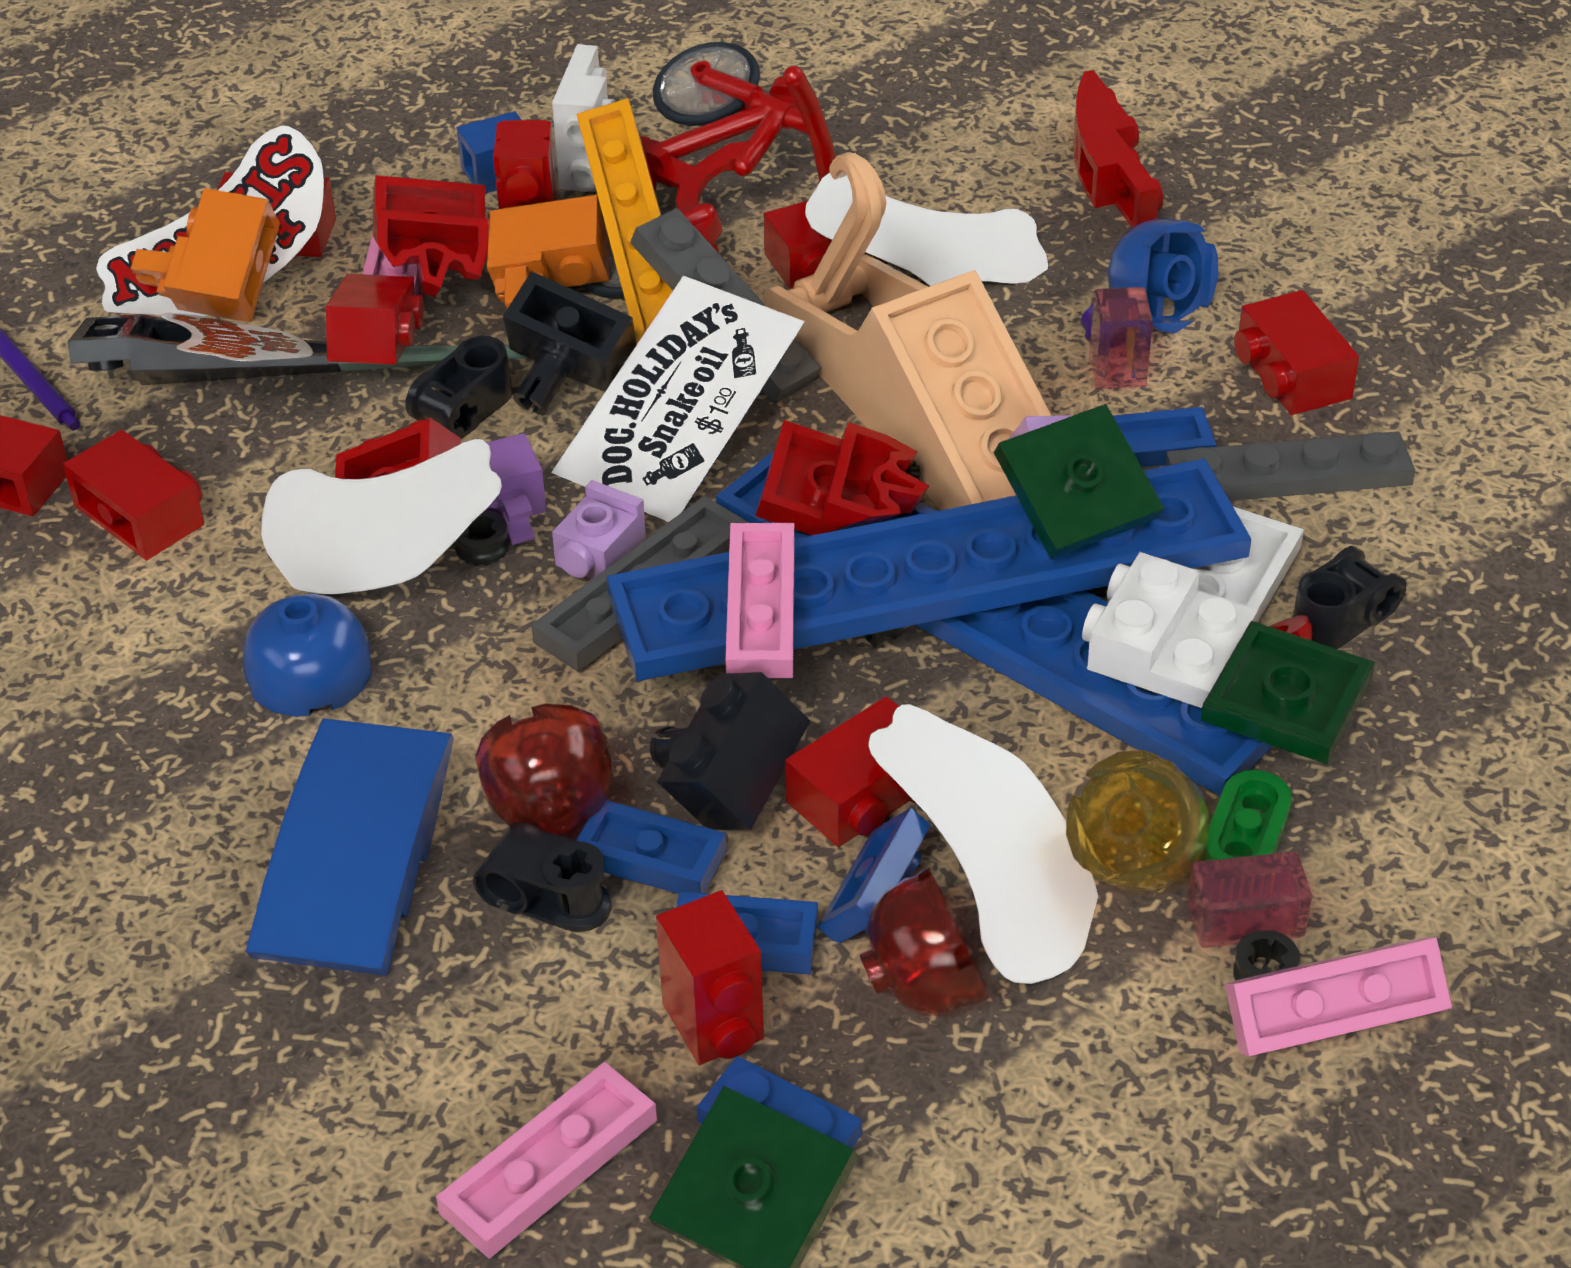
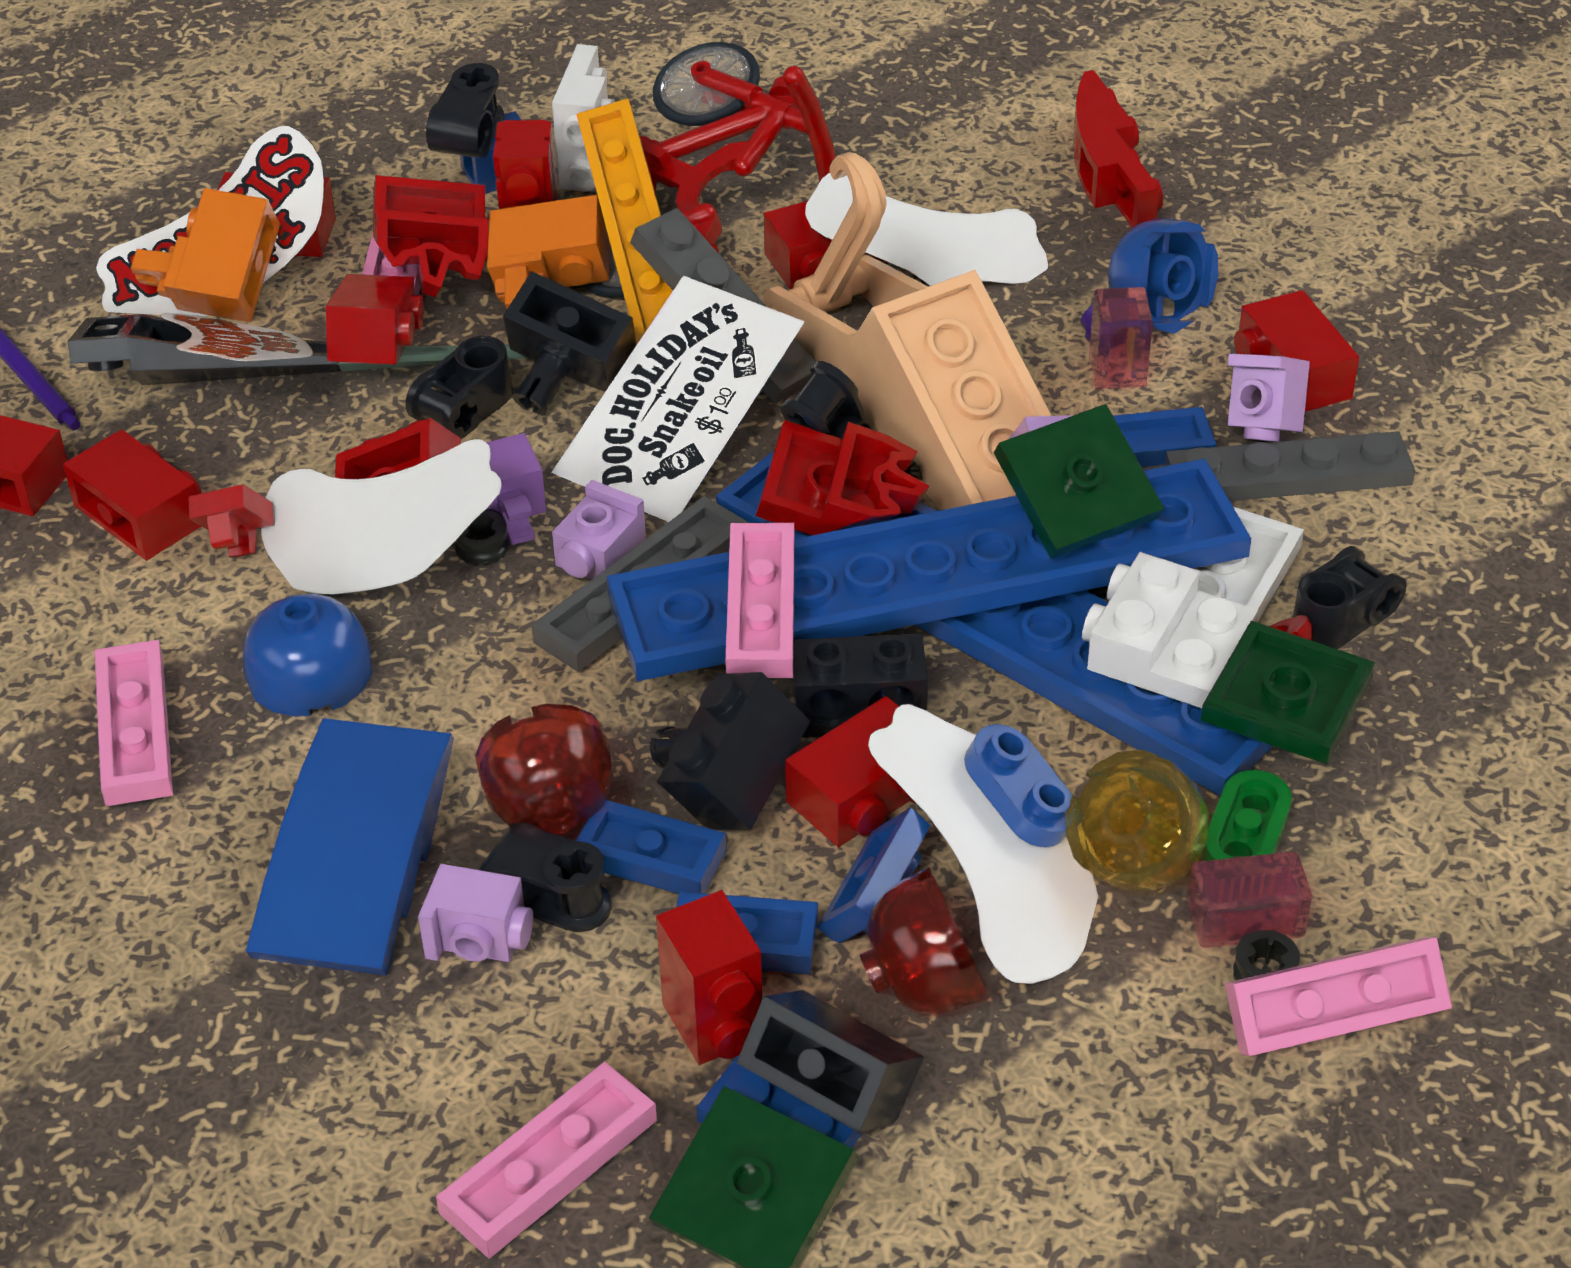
(132, 723): none -> bright pink plate
(232, 517): none -> red tile
(466, 113): none -> black piece
(474, 915): none -> lavender brick
(826, 402): none -> black piece
(830, 1060): none -> black brick
(851, 673): none -> black brick
(1019, 784): none -> blue plate
(1267, 395): none -> lavender brick

